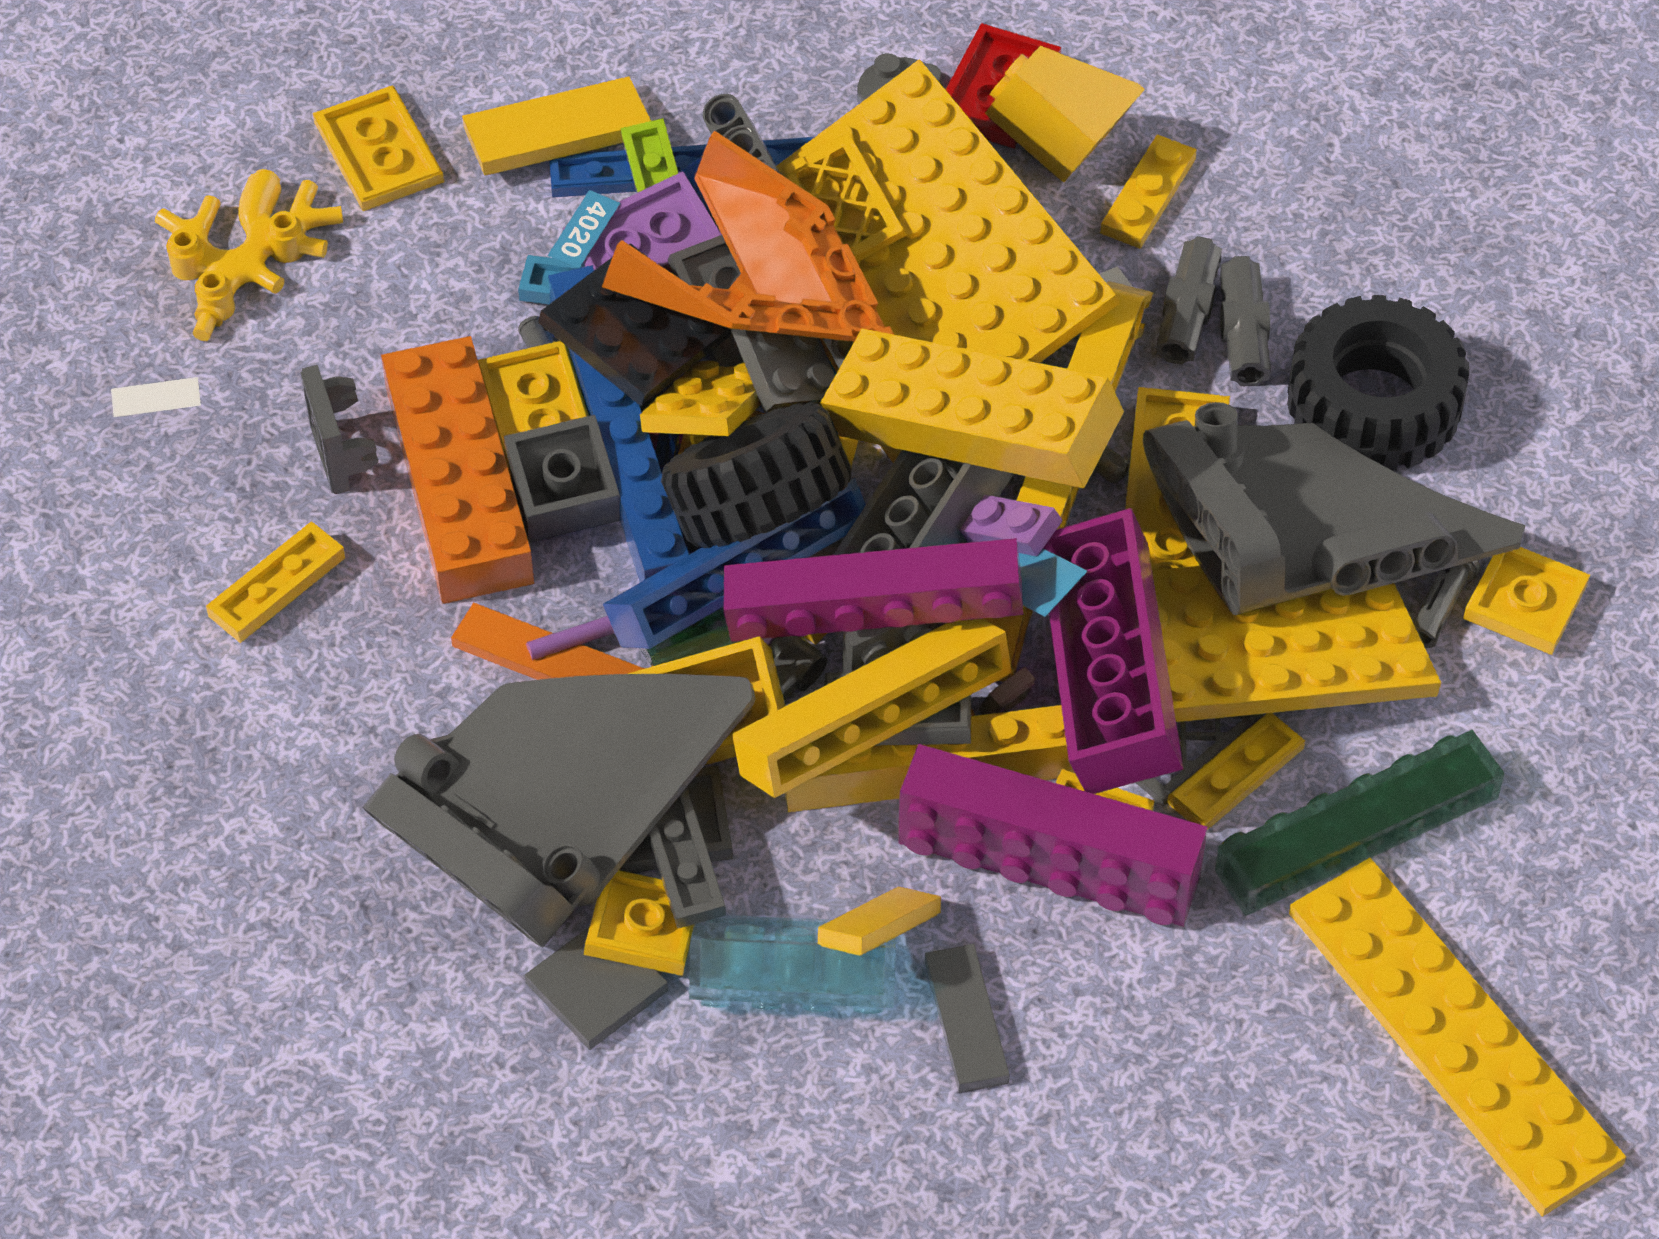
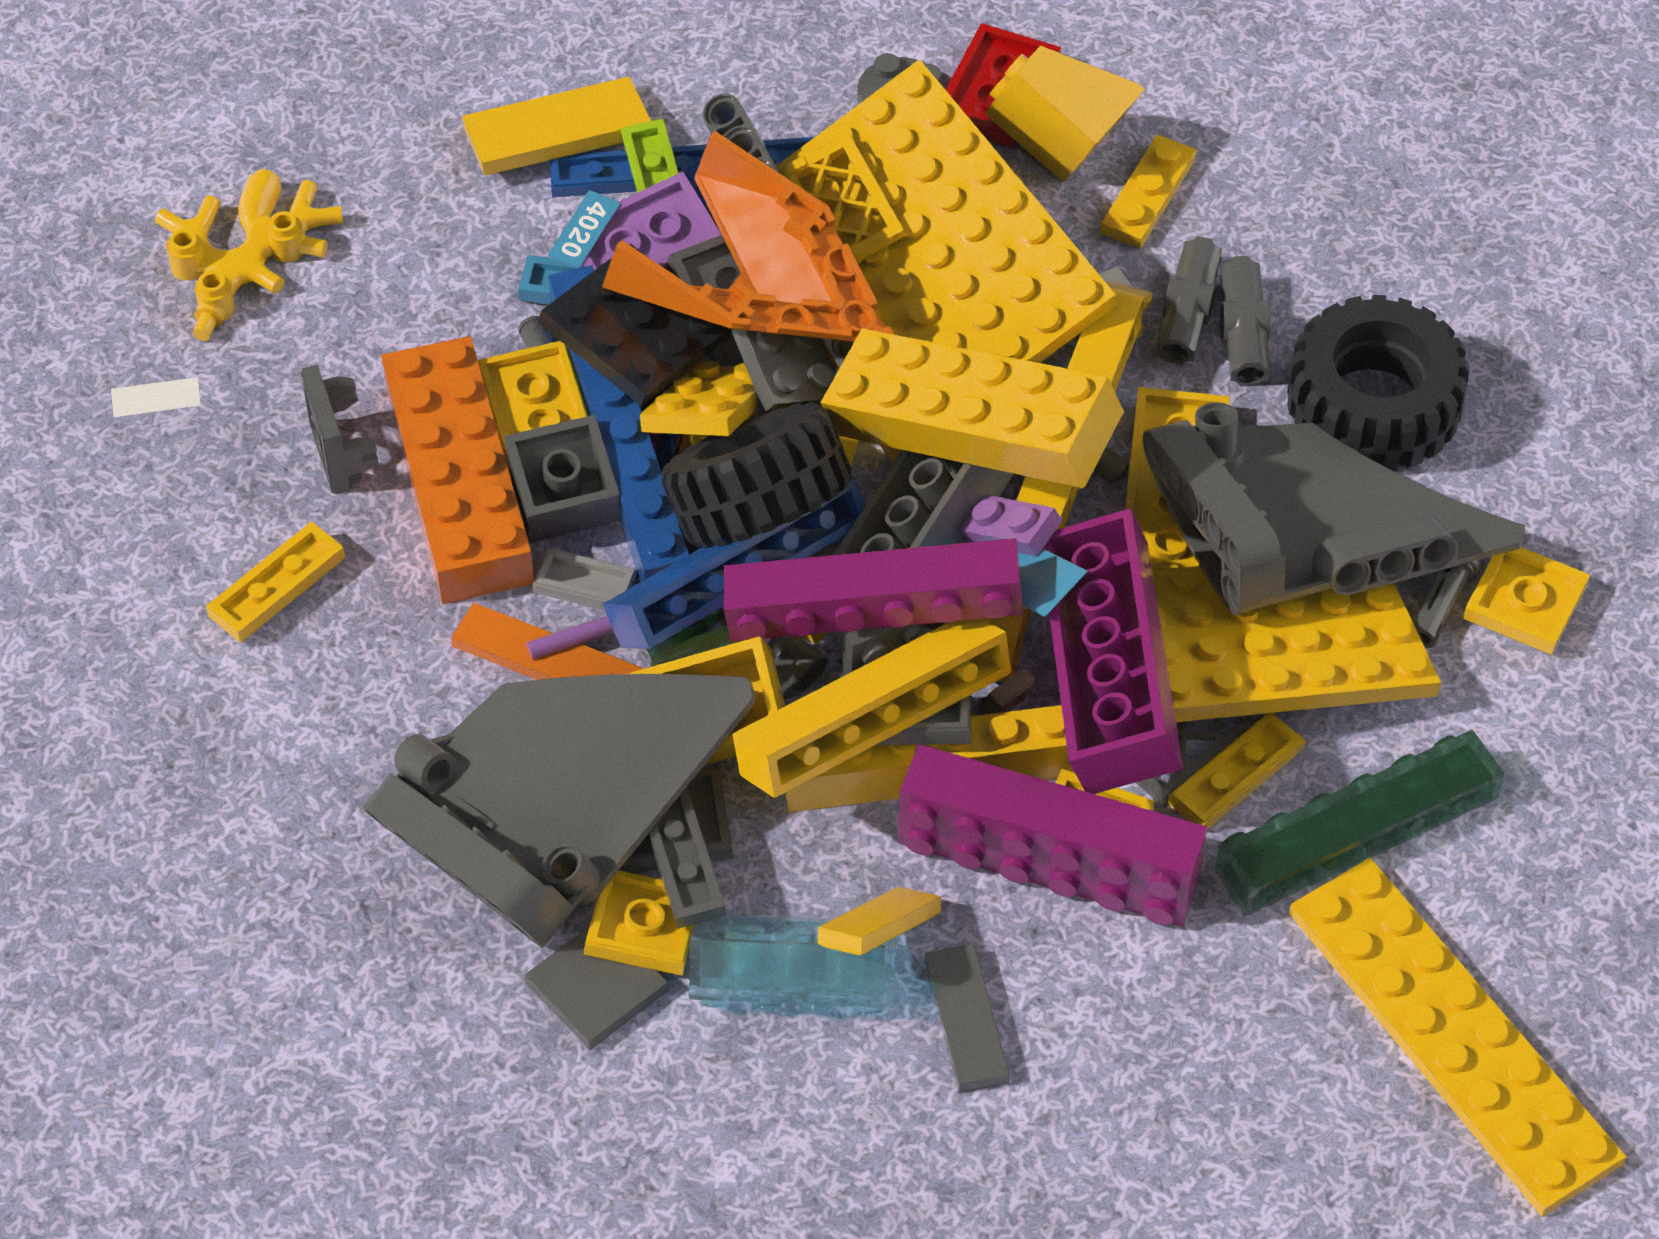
(378, 148): yellow tile -> none
(582, 578): none -> light grey tile

